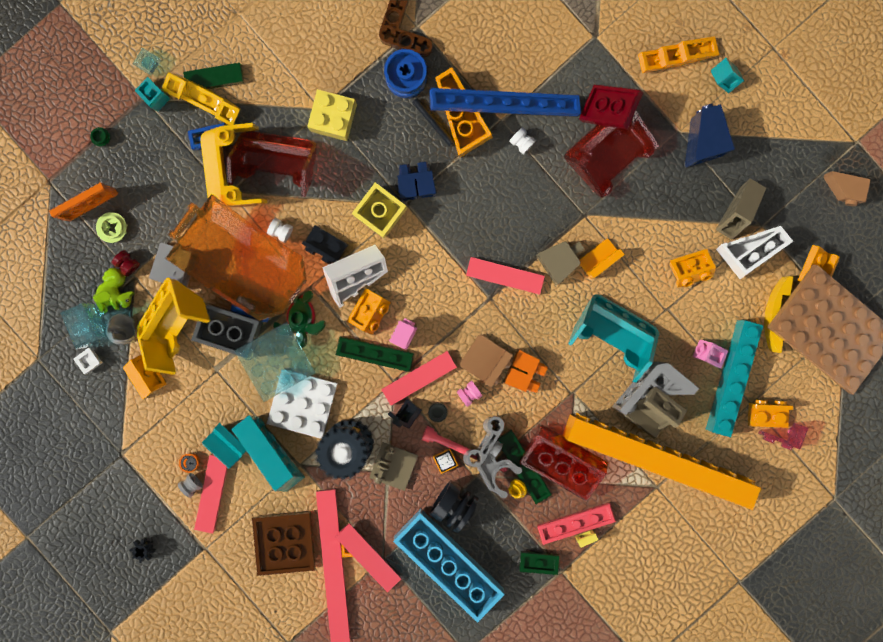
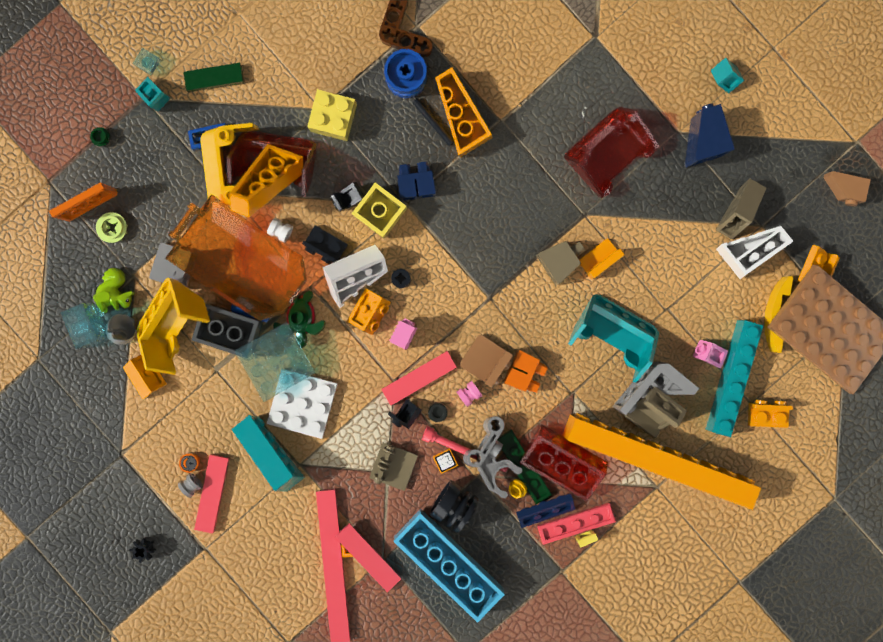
(88, 360): white plate -> none
(125, 263): dark red wheel -> none
(201, 97): yellow slope -> none
(224, 446): teal panel -> none
(265, 179): none -> light orange wedge
(283, 543): reddish brown plate -> none
(344, 449): black plate -> none
(347, 197): none -> black bracket
(374, 354): dark green tile -> none
(401, 281): none -> black wheel
(504, 102): blue plate -> none
(505, 275): coral tile -> none
(522, 140): white wheel -> none
(539, 563): dark green plate -> none
(545, 510): none -> dark blue plate
(611, 106): dark red tile -> none
(678, 54): light orange slope -> none
(693, 268): light orange bracket -> none
(796, 437): clear pink bracket -> none

